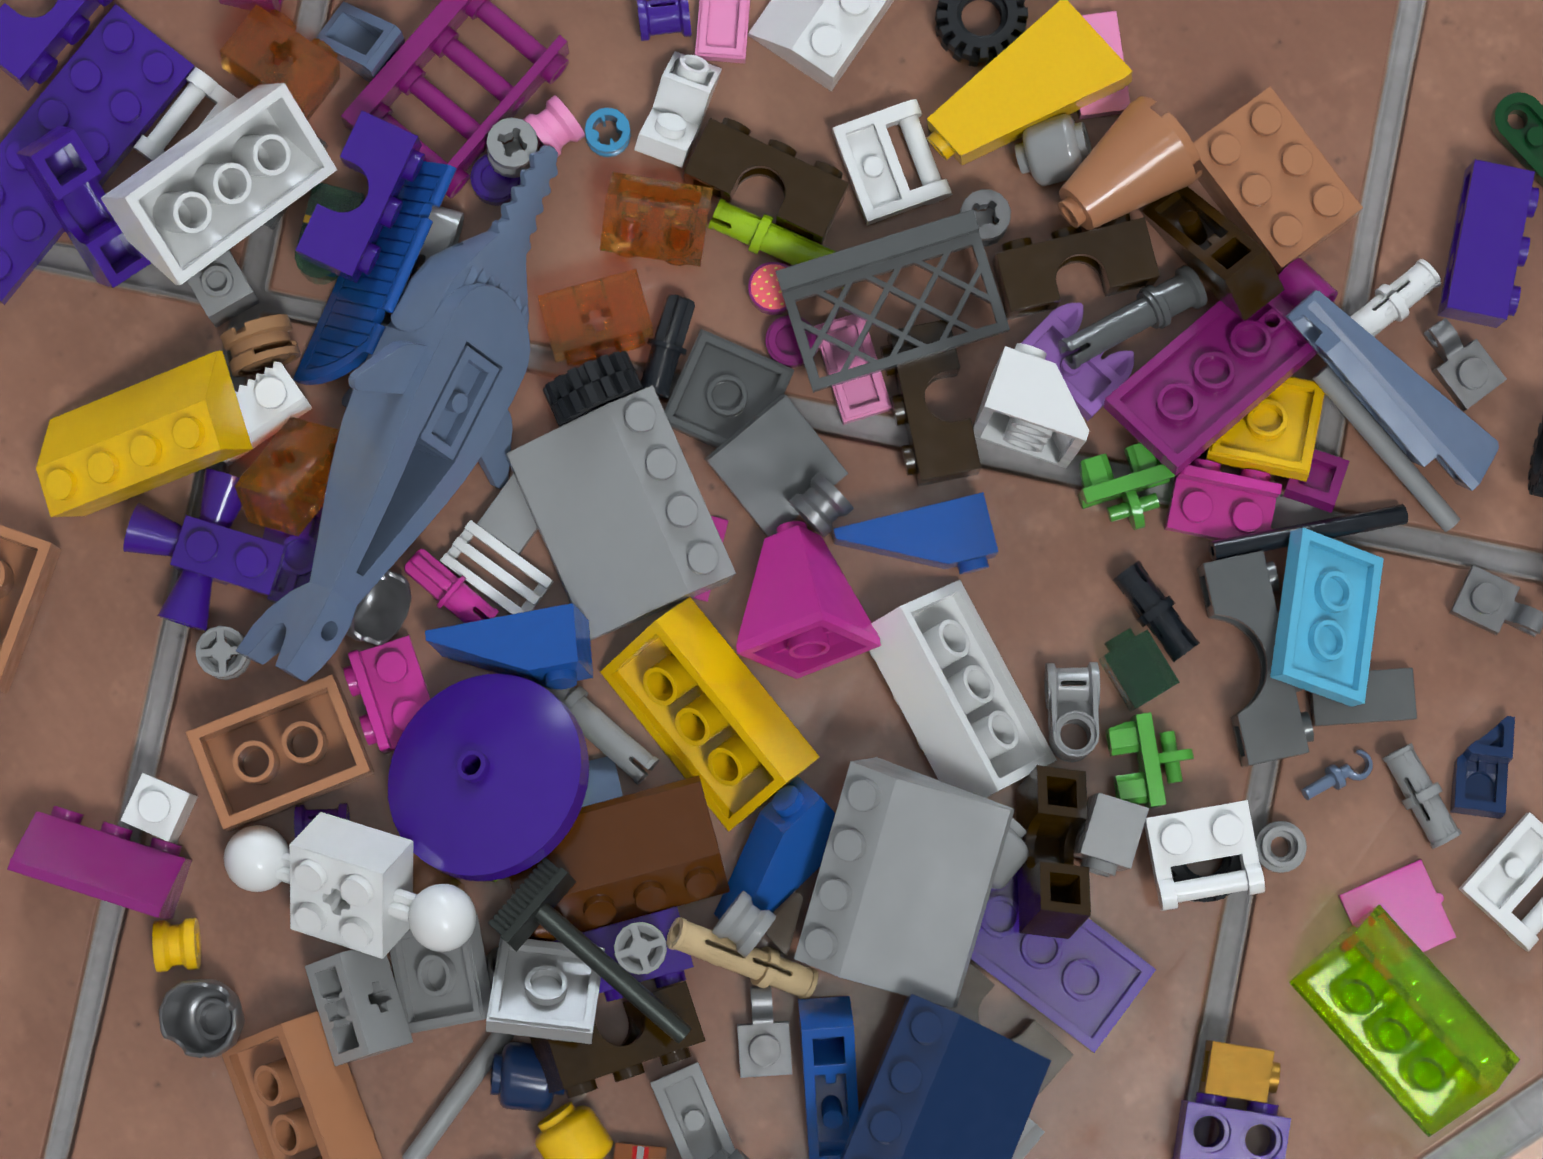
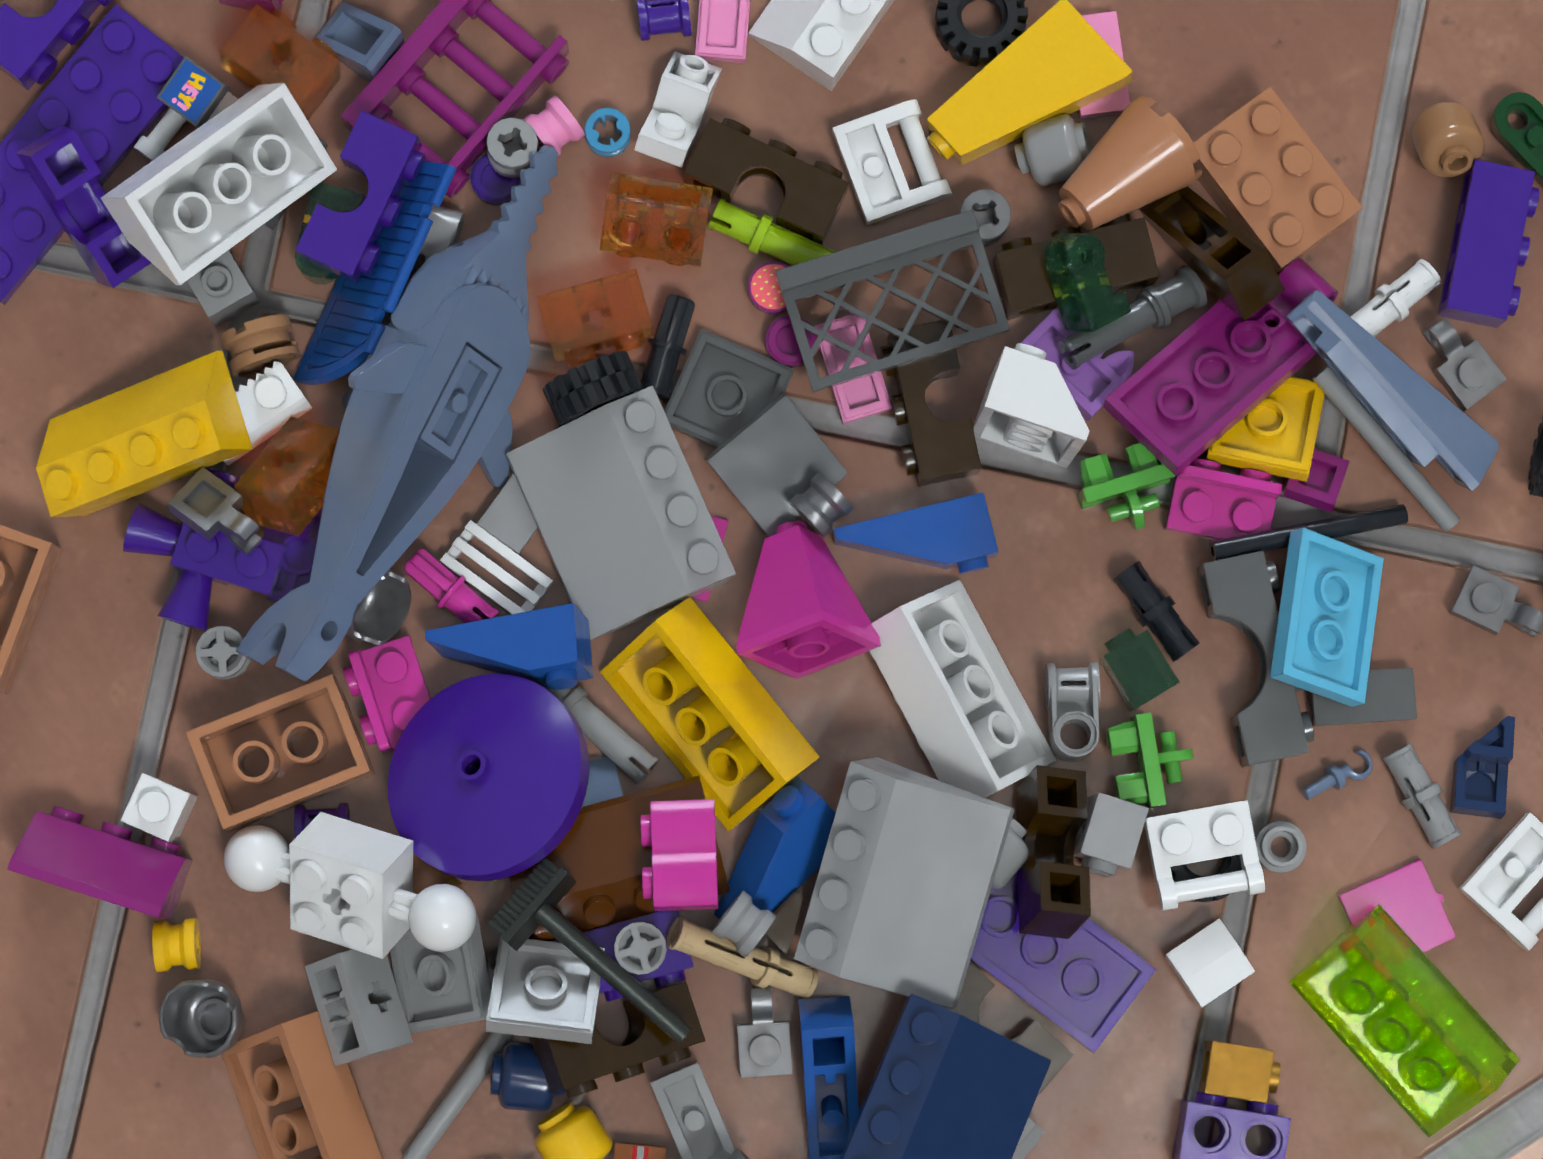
(193, 92): none -> tile
(212, 506): none -> flat silver plate
(682, 855): none -> dark pink brick
(1081, 282): none -> clear green leg
(1209, 963): none -> white piece
(1447, 139): none -> medium nougat head

